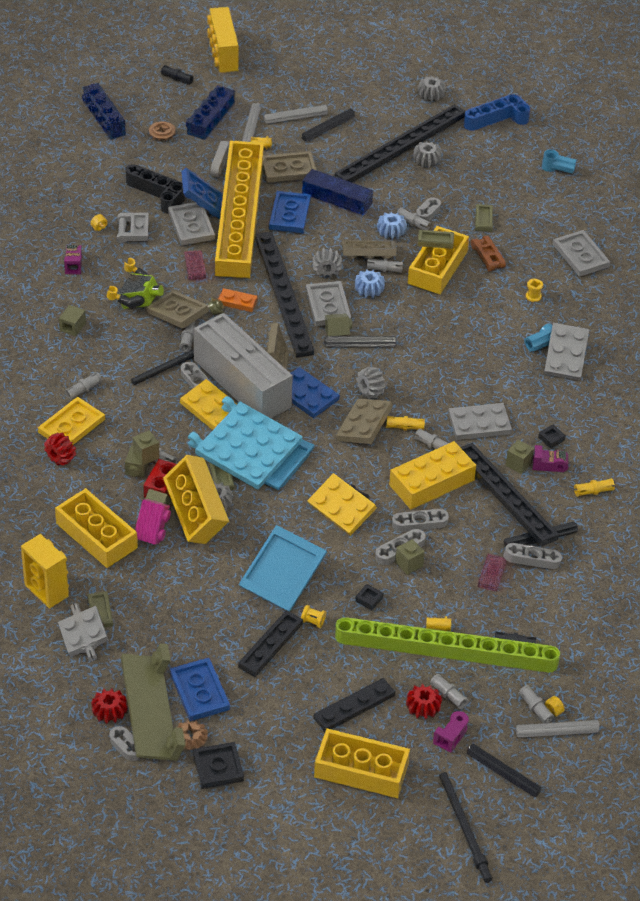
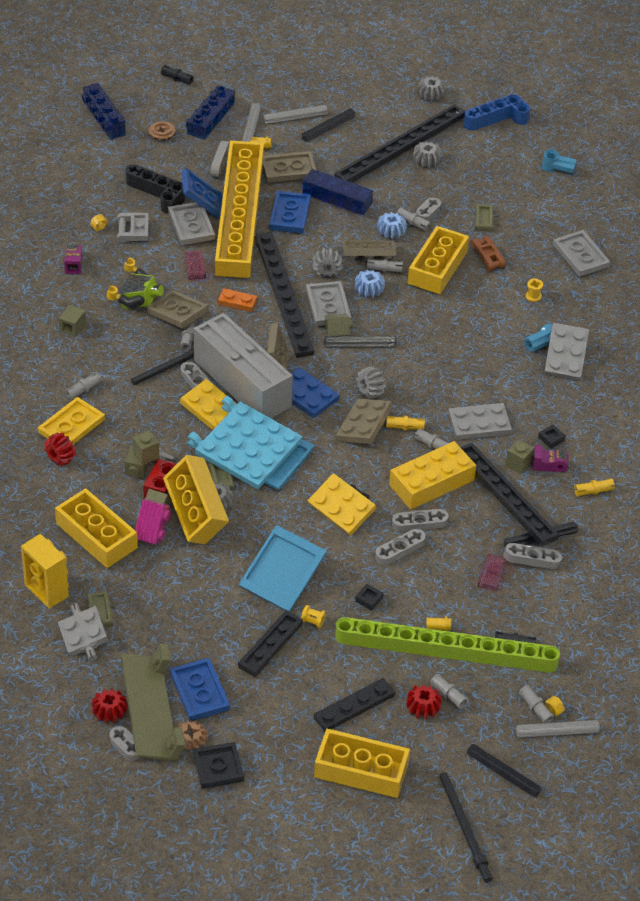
(216, 306): olive plate -> none
(222, 39): yellow brick -> none
(409, 556): olive brick -> none
(435, 239): olive tile -> none
(453, 732): magenta leg -> none

